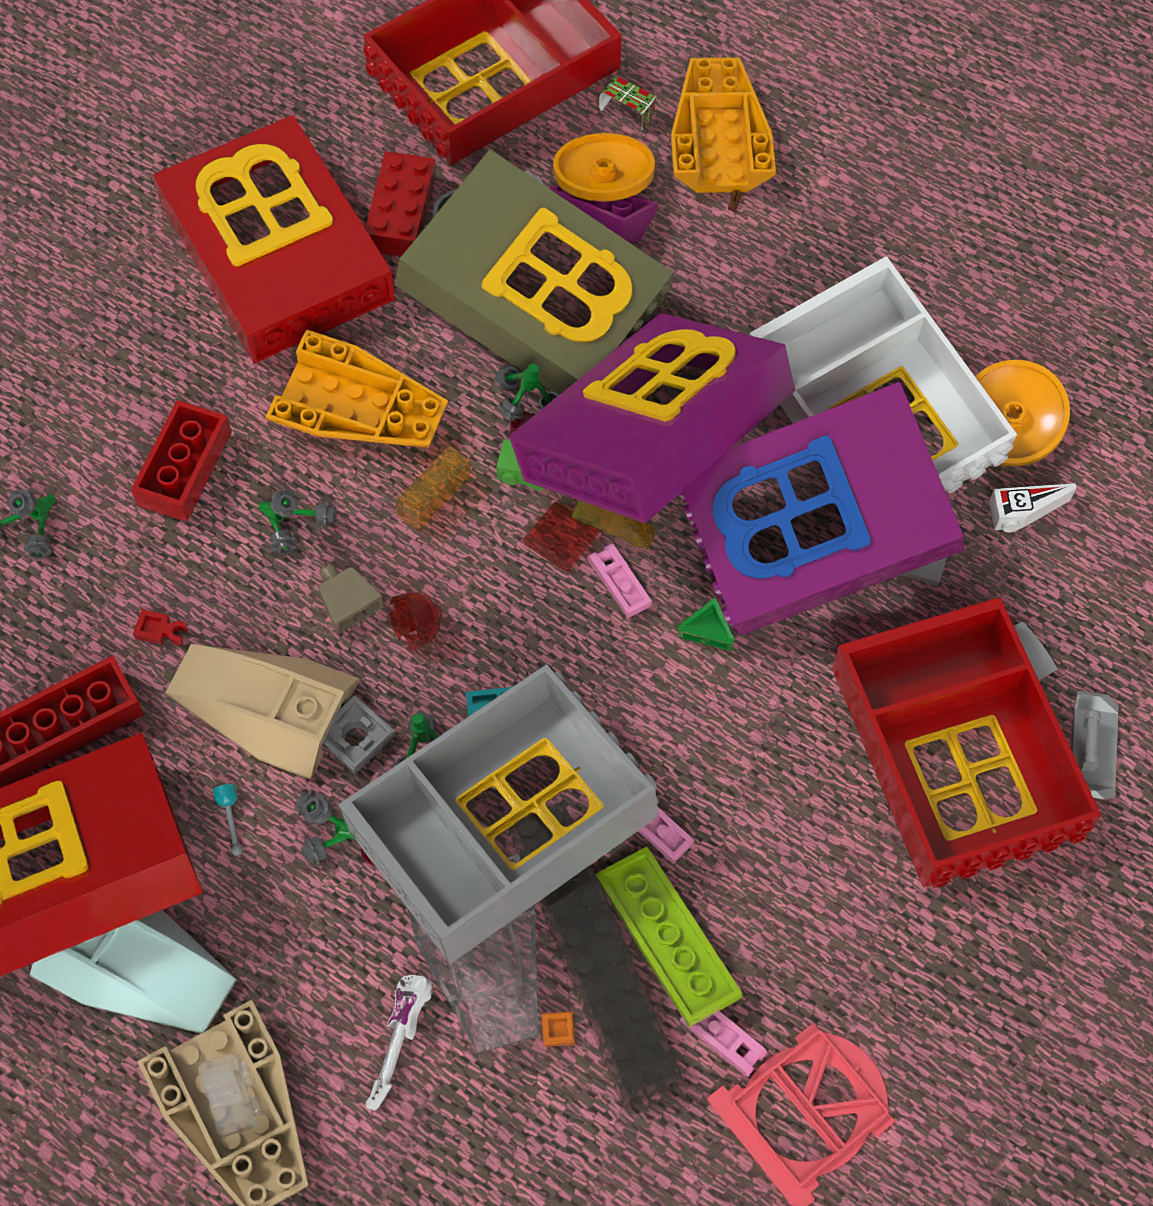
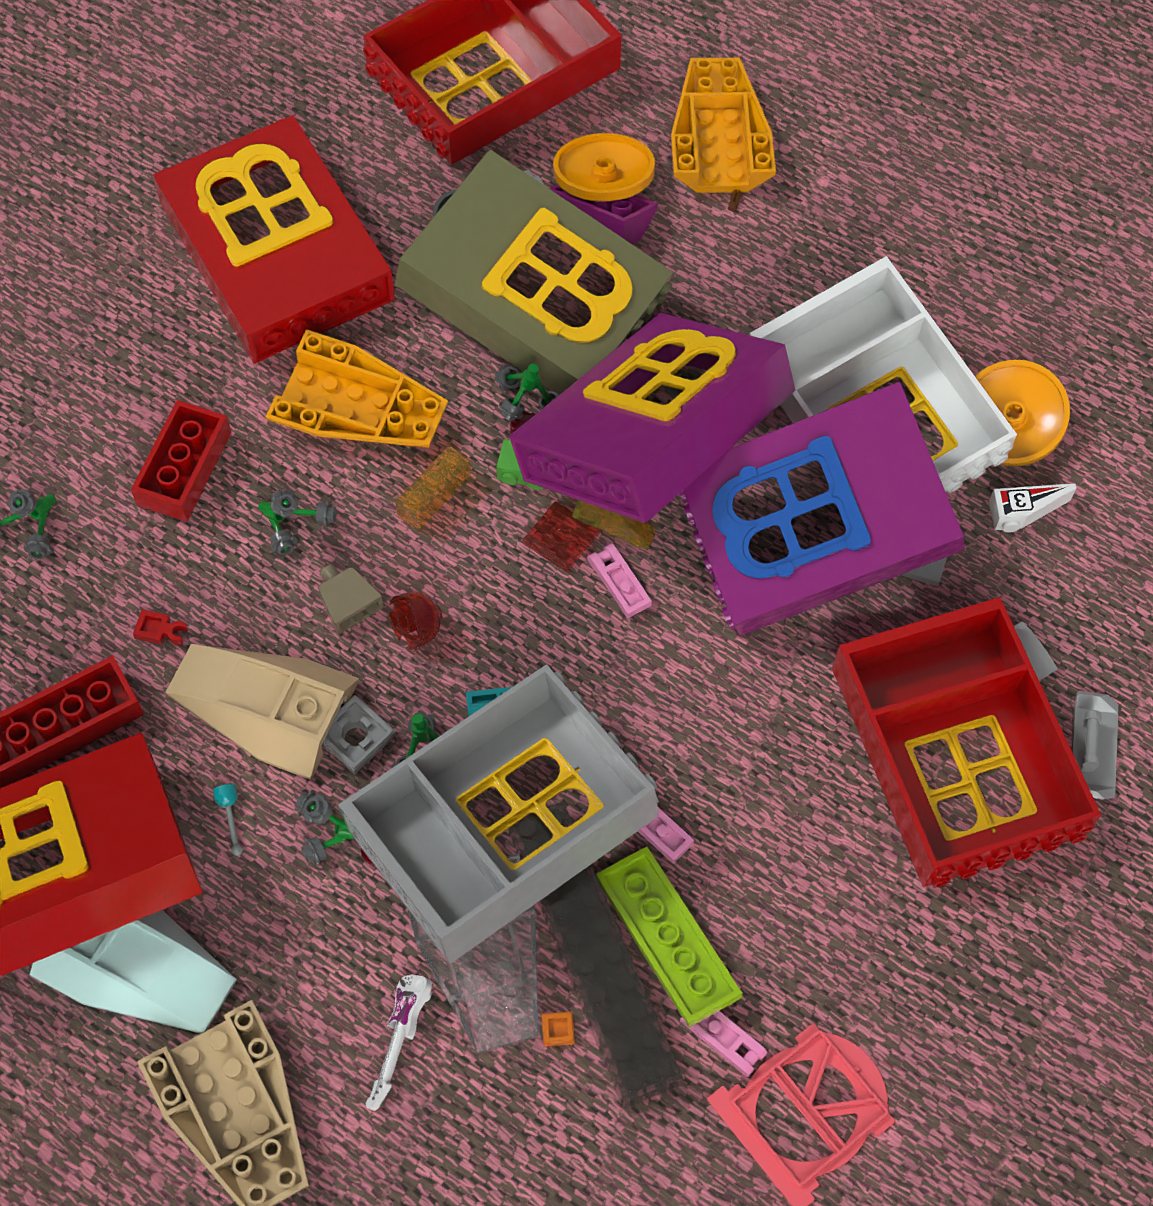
(226, 1088): clear brick -> none
(400, 201): red brick -> none
(631, 96): piece -> none
(708, 627): green slope -> none

